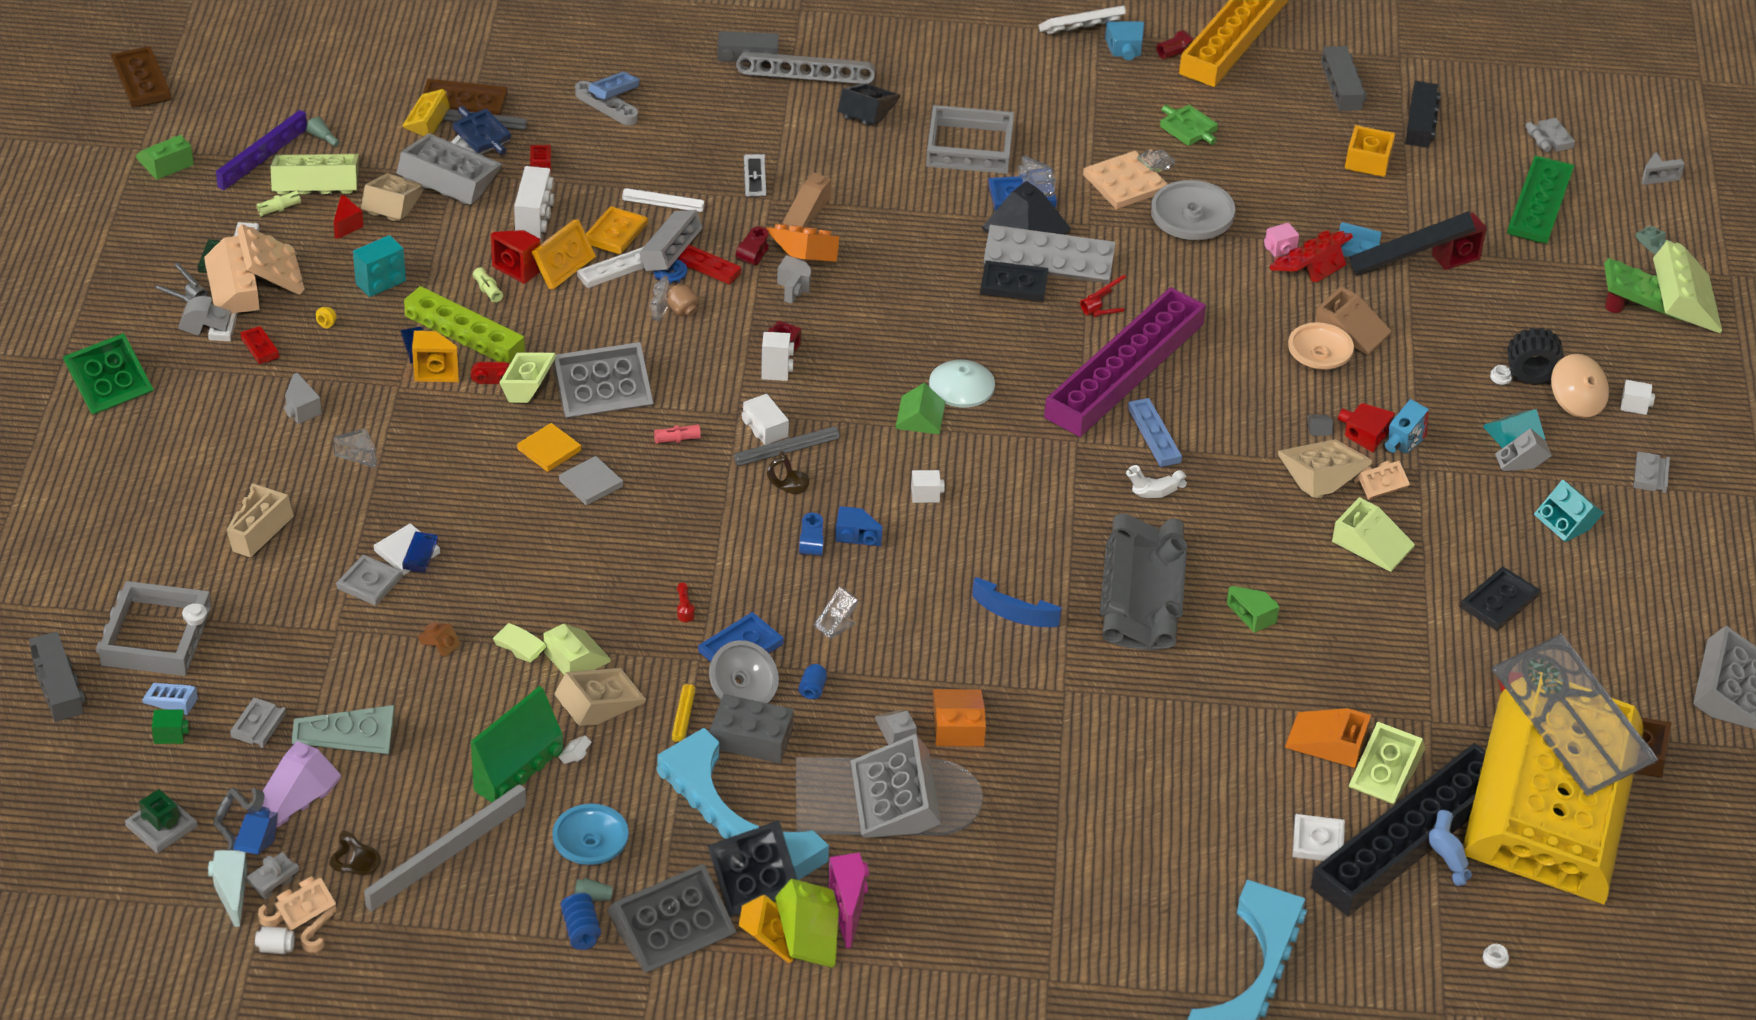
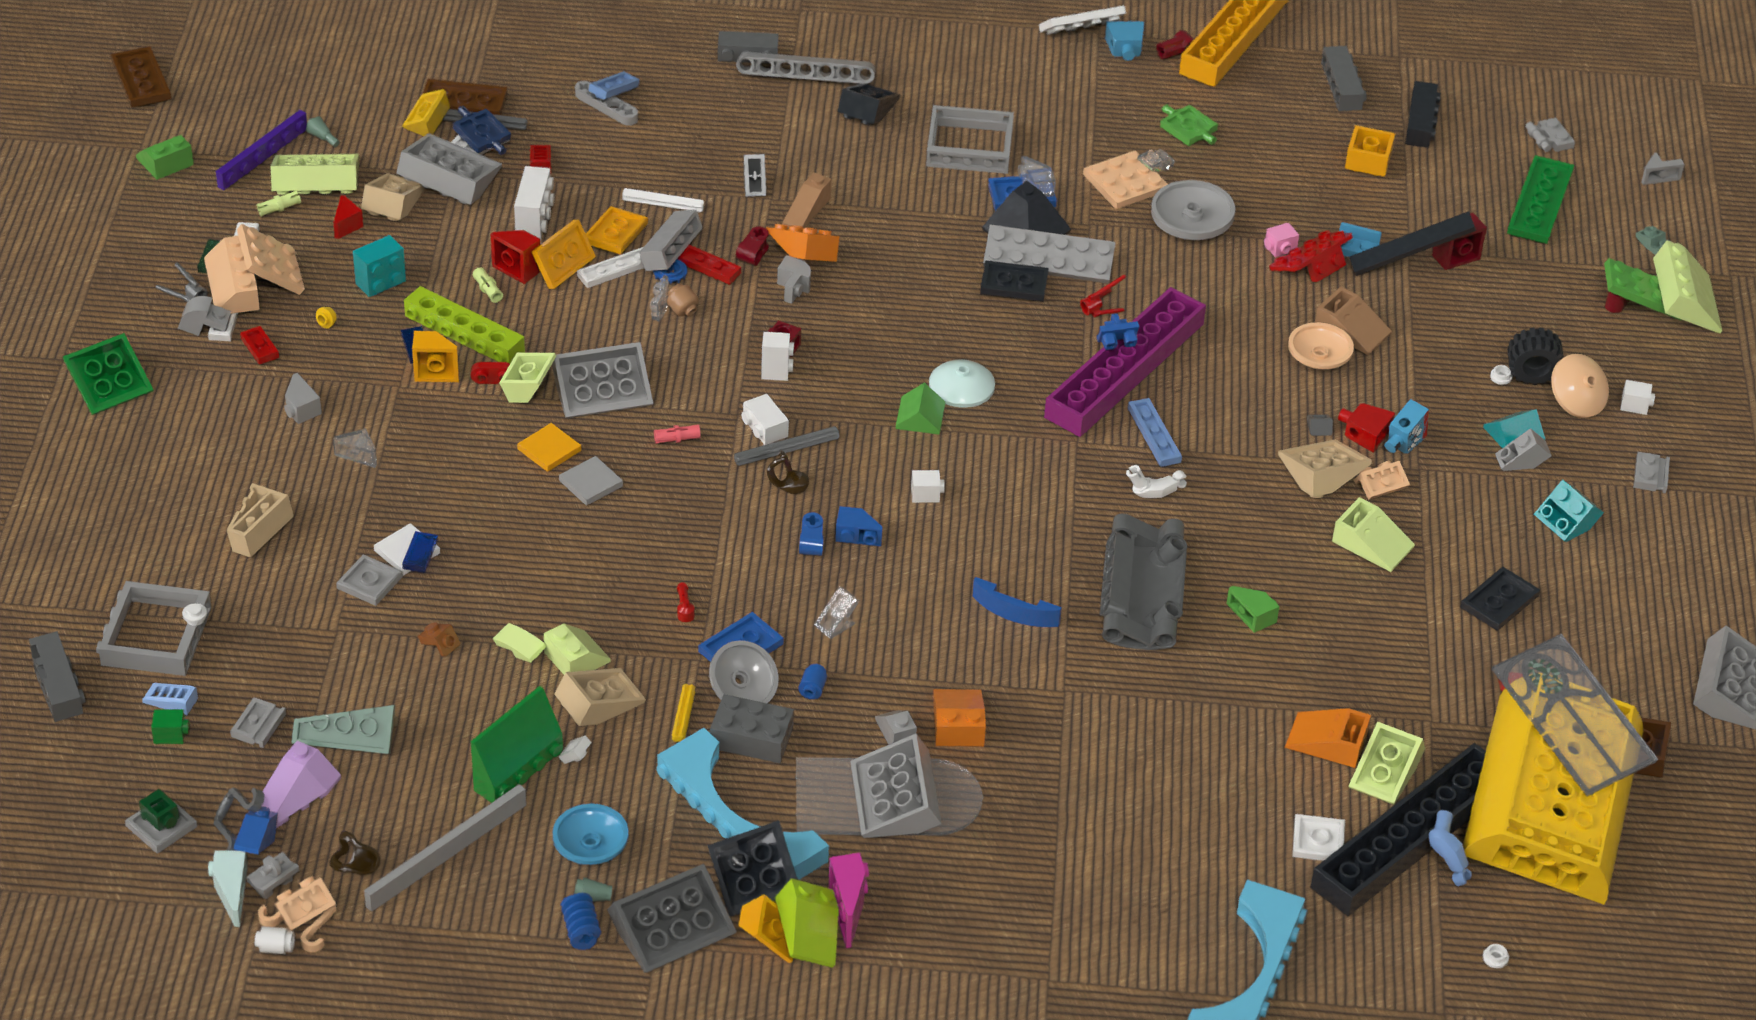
(1116, 330): none -> blue hips

